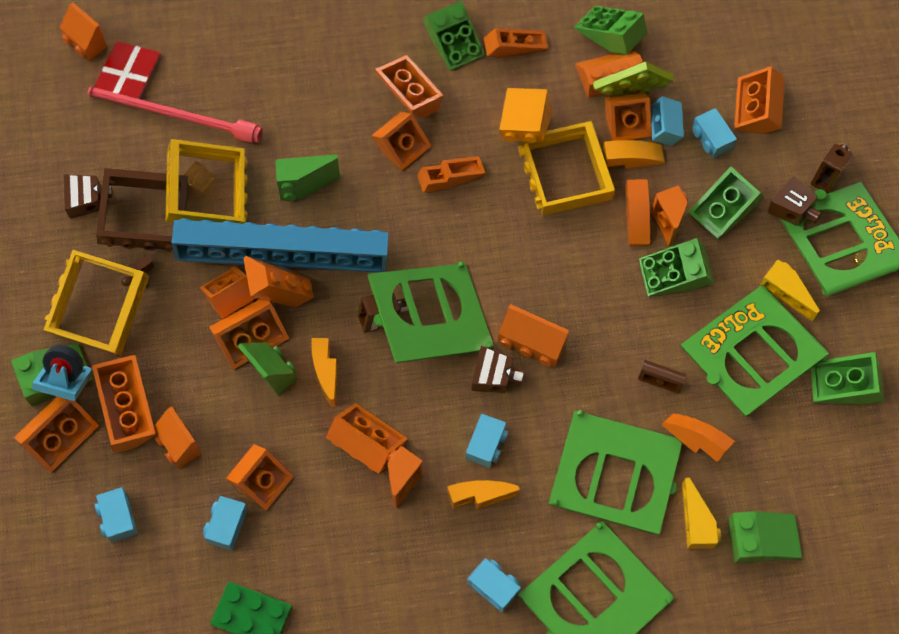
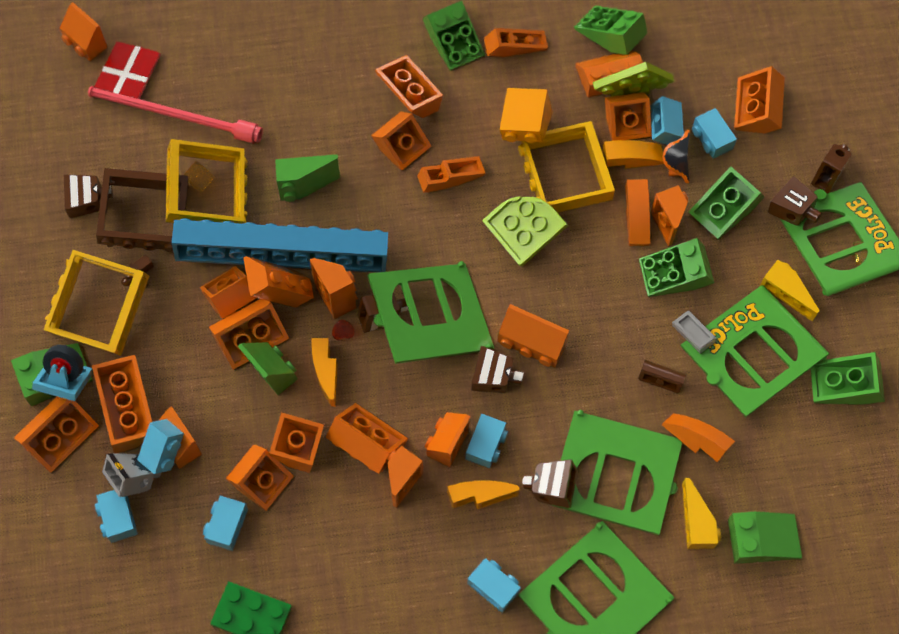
(127, 474): none -> light grey torso
(160, 446): none -> medium azure brick
(296, 442): none -> orange slope
(334, 286): none -> orange slope
(342, 329): none -> clear red piece
(448, 437): none -> orange slope
(524, 226): none -> lime plate
(553, 482): none -> reddish brown torso
(676, 157): none -> black hat
(694, 331): none -> light grey tile

